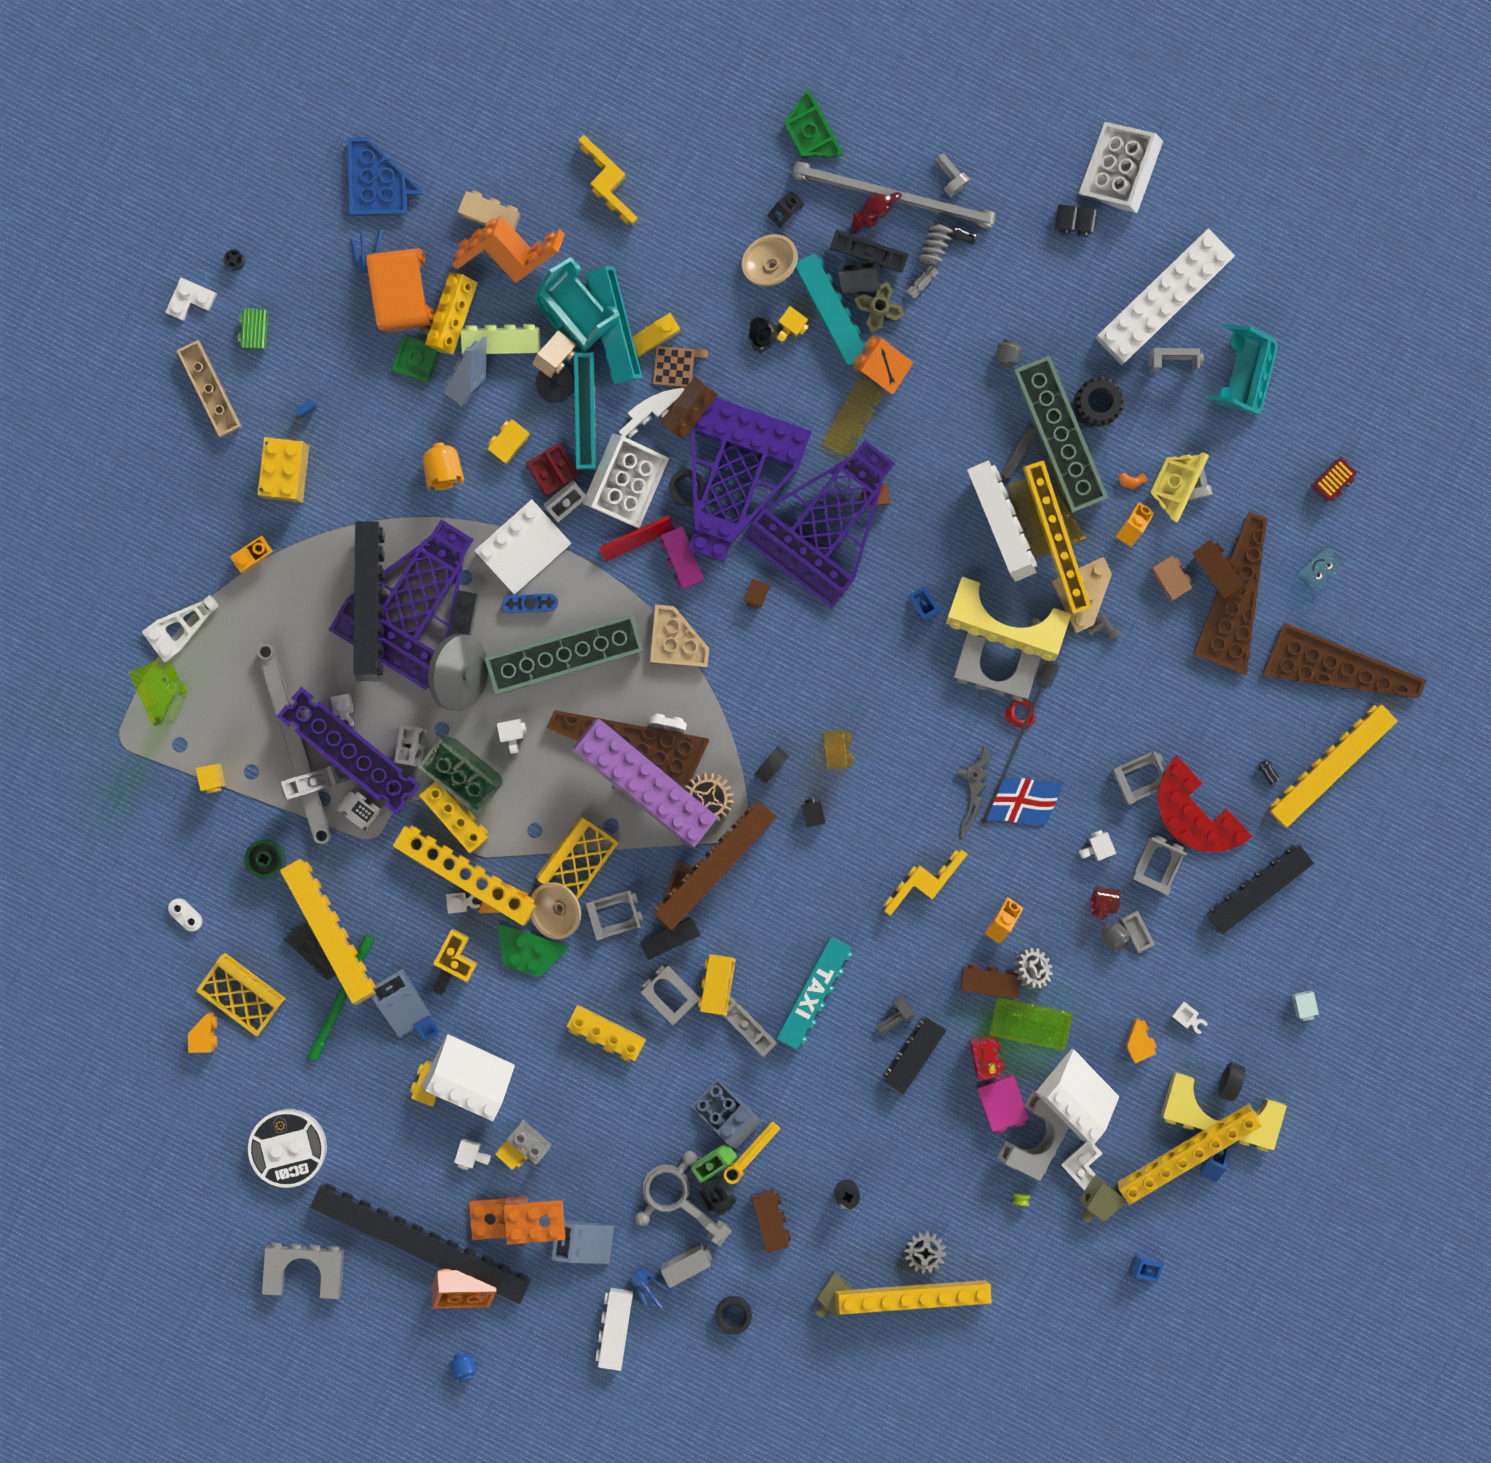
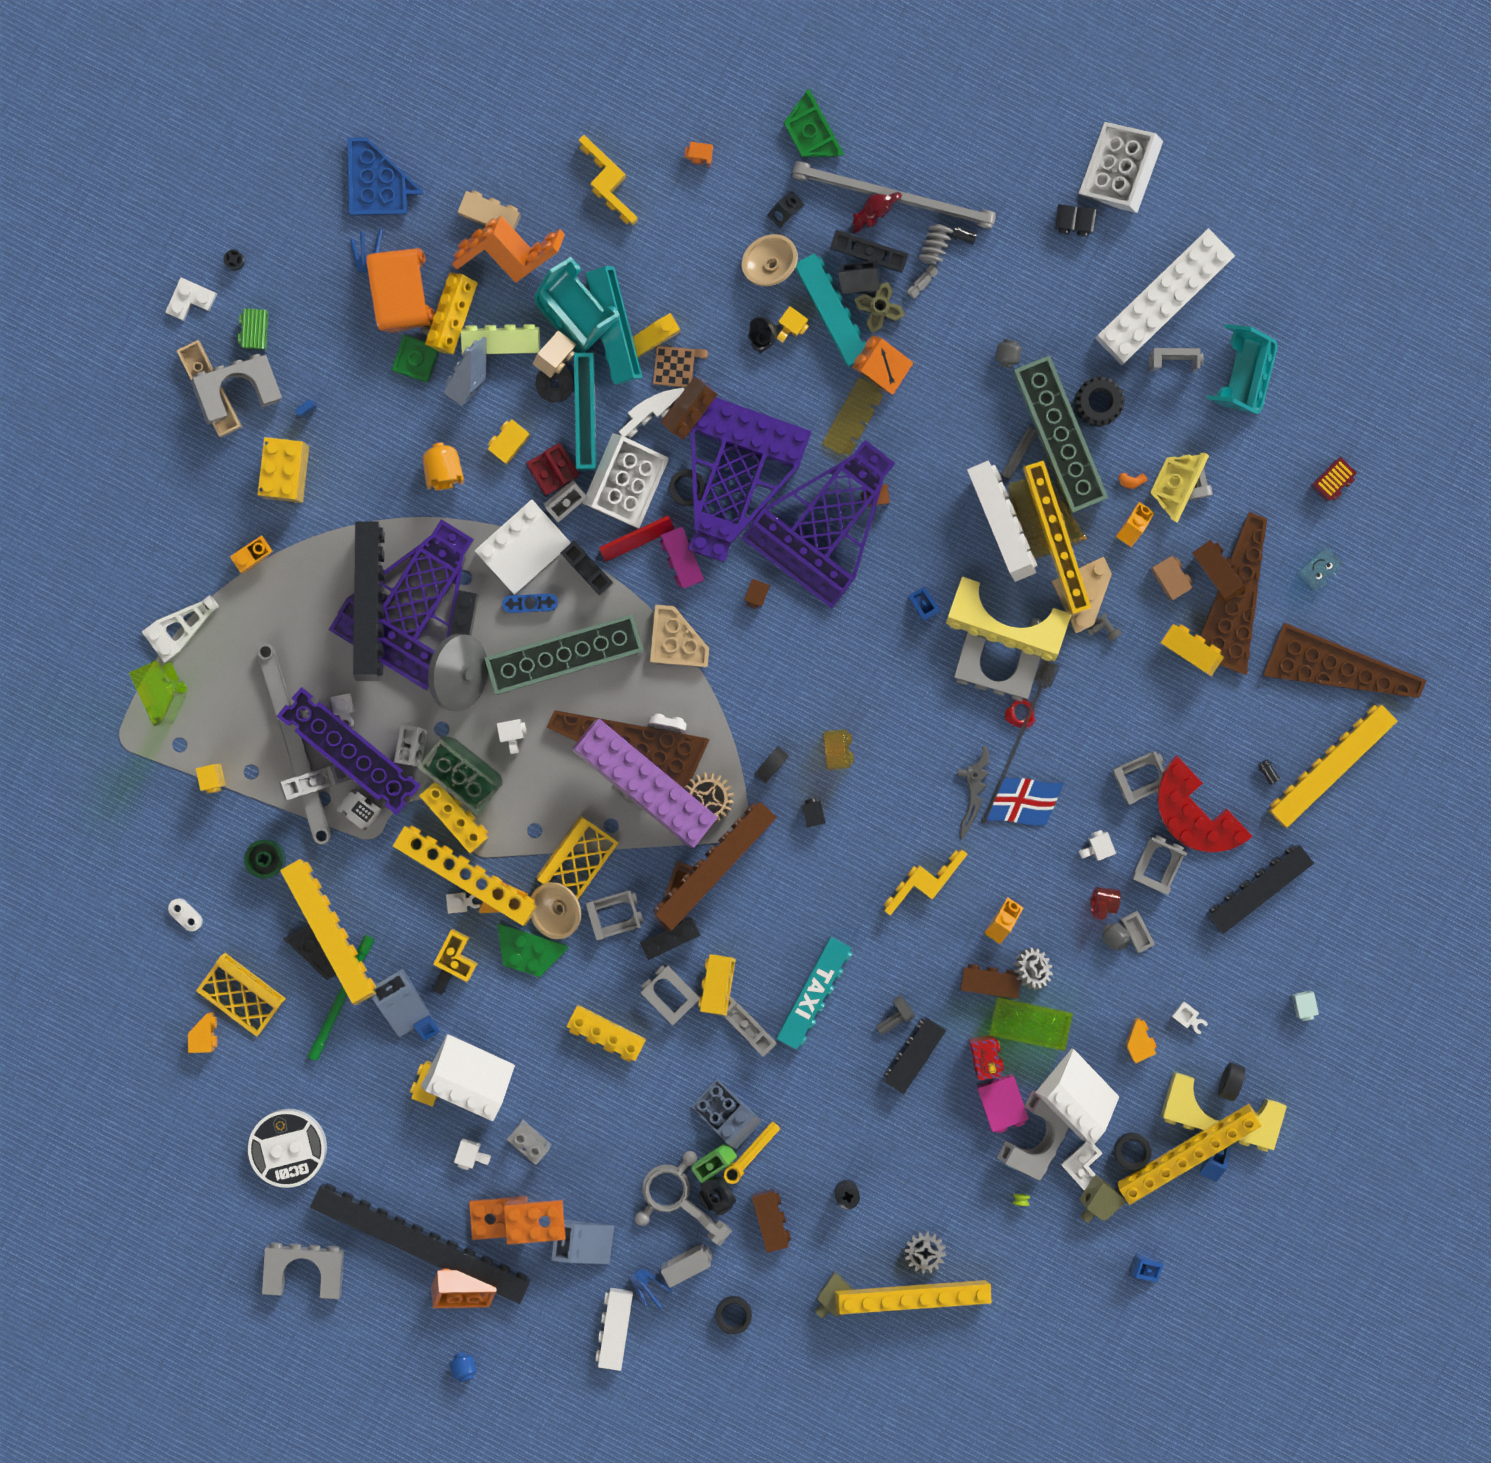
(255, 370): none -> light grey arch
(511, 1155): yellow brick -> none
(587, 568): none -> black arch
(699, 153): none -> orange brick
(959, 180): light grey piece -> none
(1118, 1149): none -> black tyre
(1193, 649): none -> yellow brick

